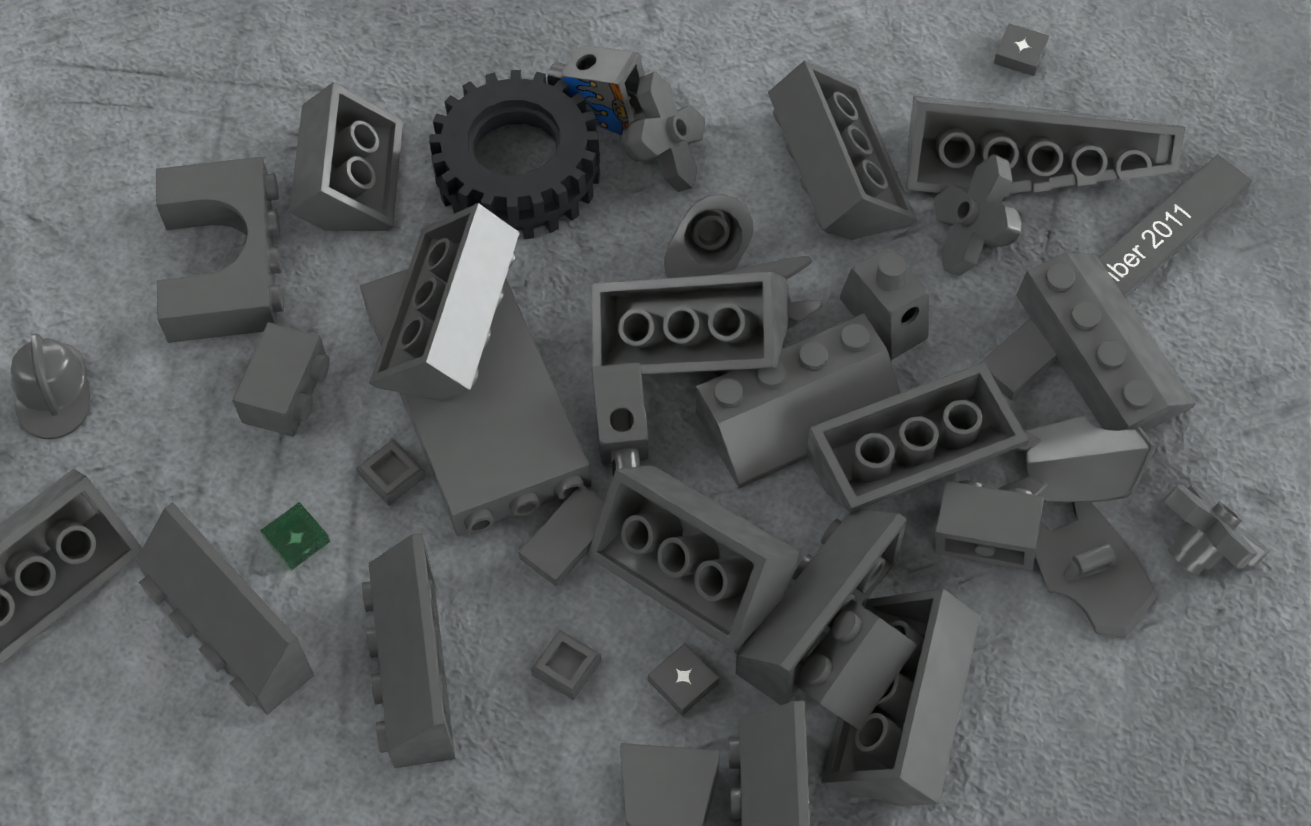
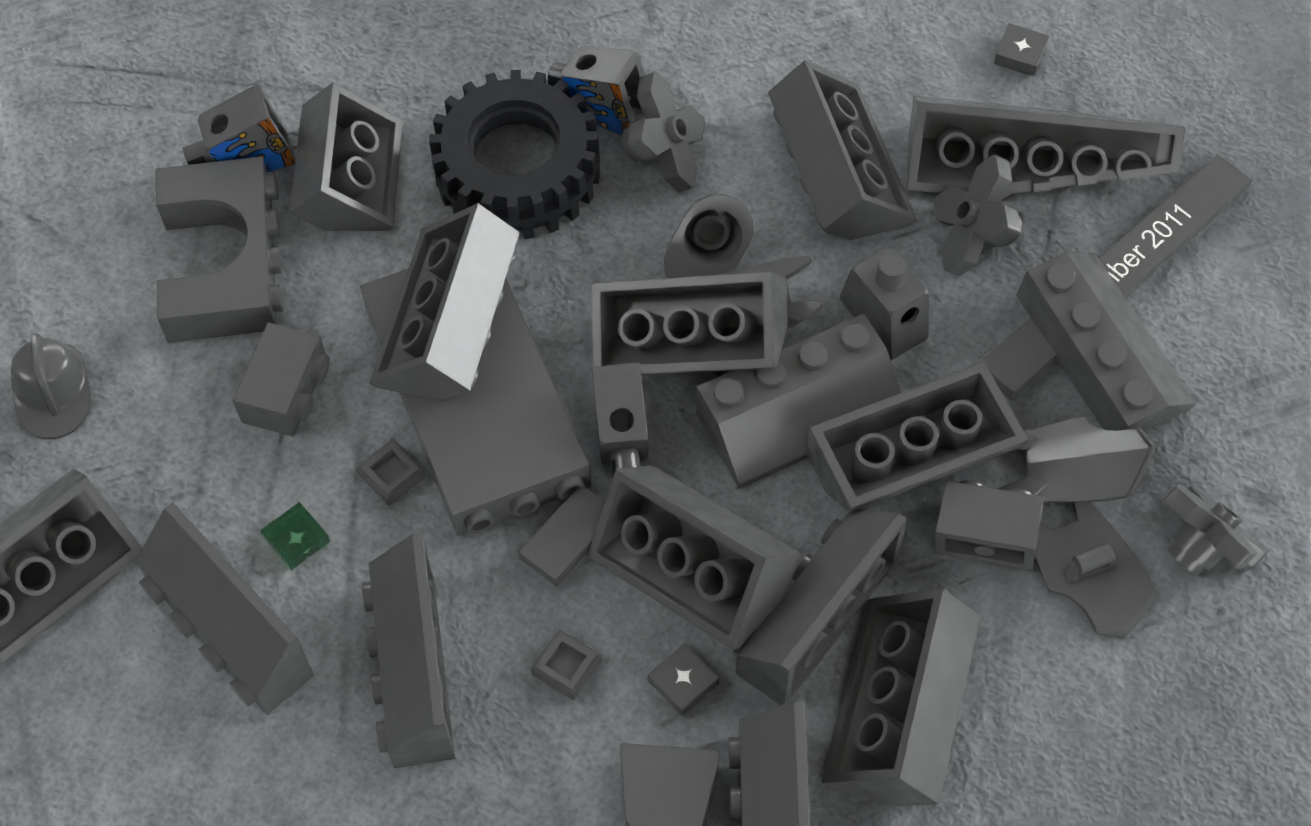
(240, 130): none -> dark grey torso
(855, 664): dark grey brick -> none

